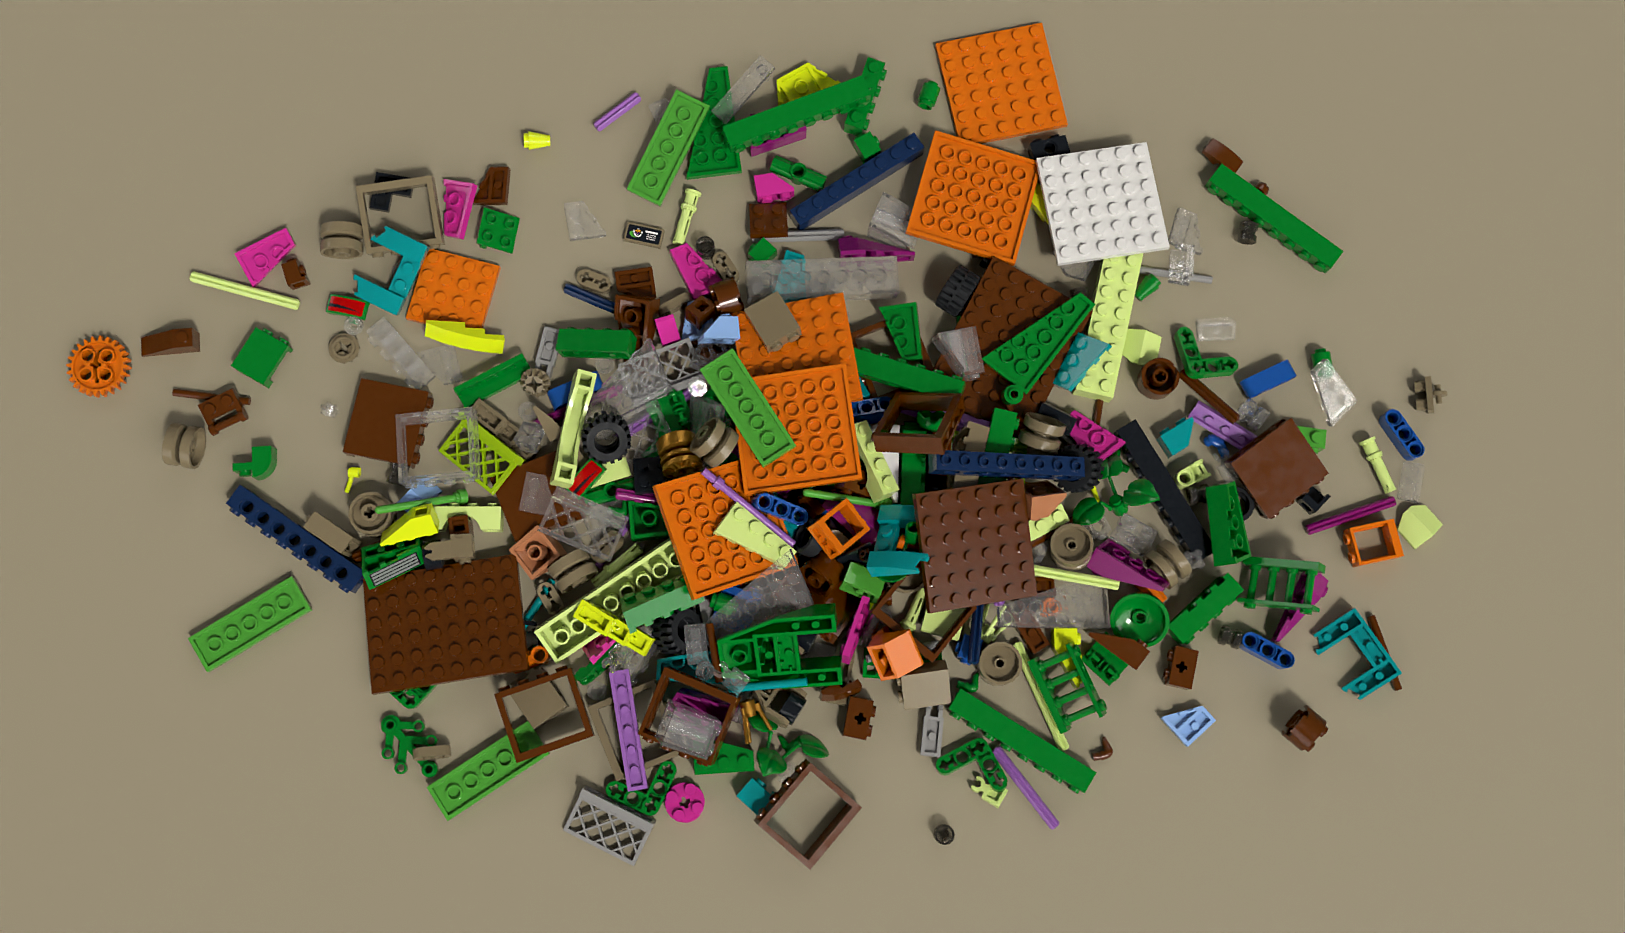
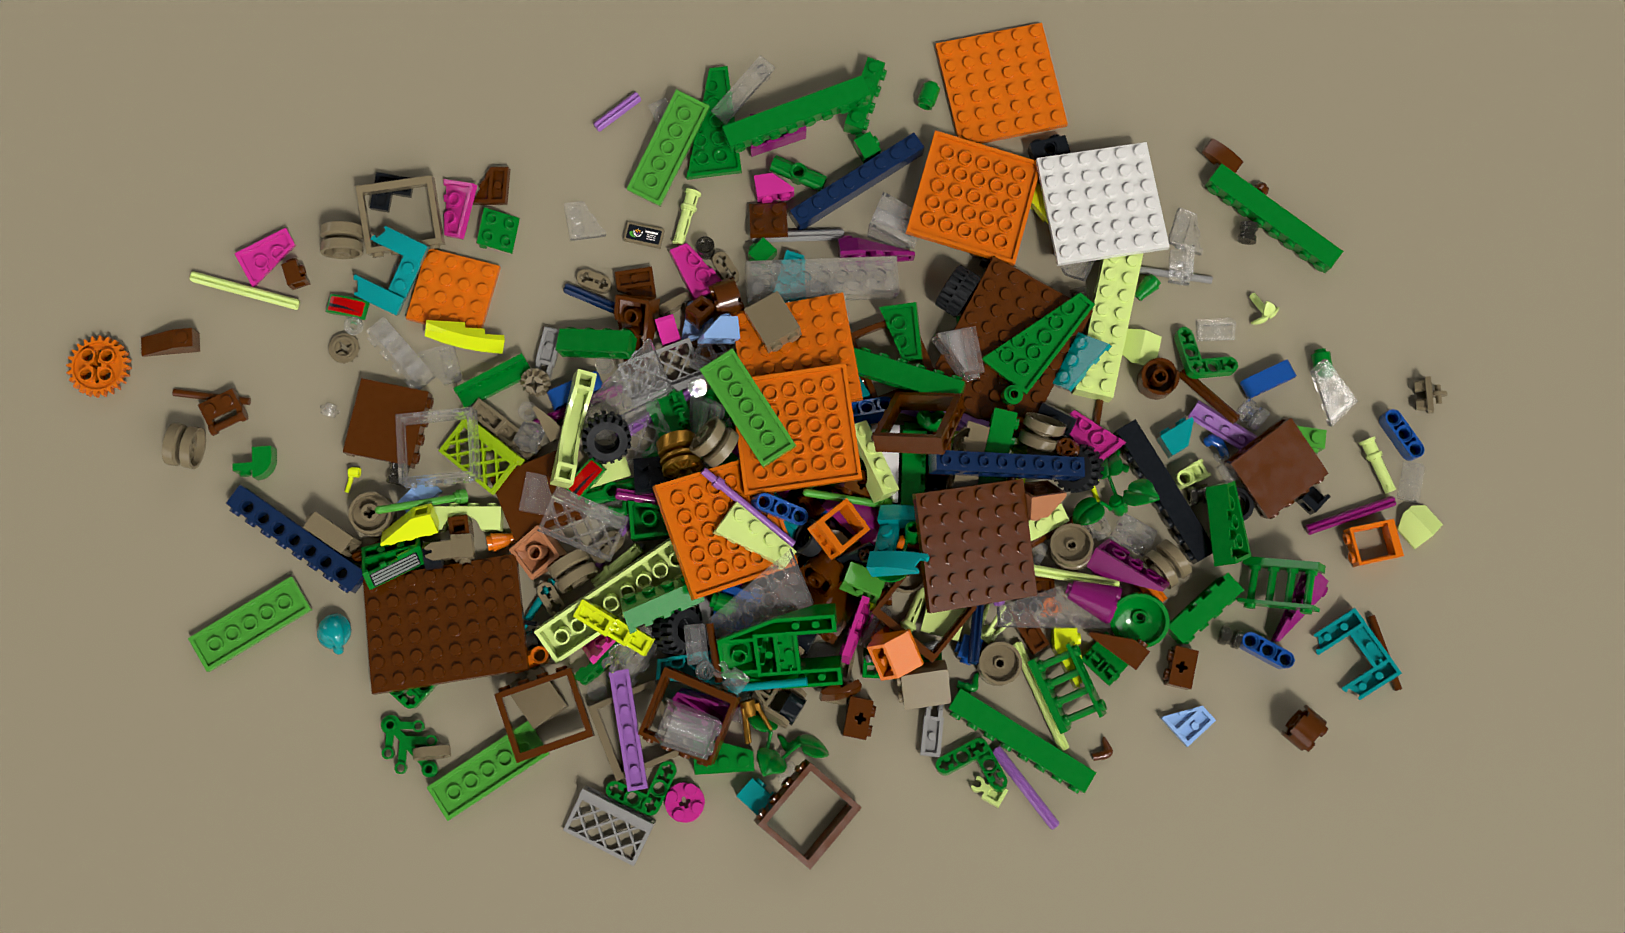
(261, 356): green panel -> none
(334, 632): none -> teal piece
(497, 541): none -> orange cone
(536, 140): neon yellow cone -> none
(802, 82): neon yellow wing -> none
(940, 834): clear smoke wheel -> none
(1064, 446): none -> reddish brown wheel
(1095, 598): none -> magenta cone
(1198, 556): clear plate -> none
(1267, 309): none -> yellowish green plant

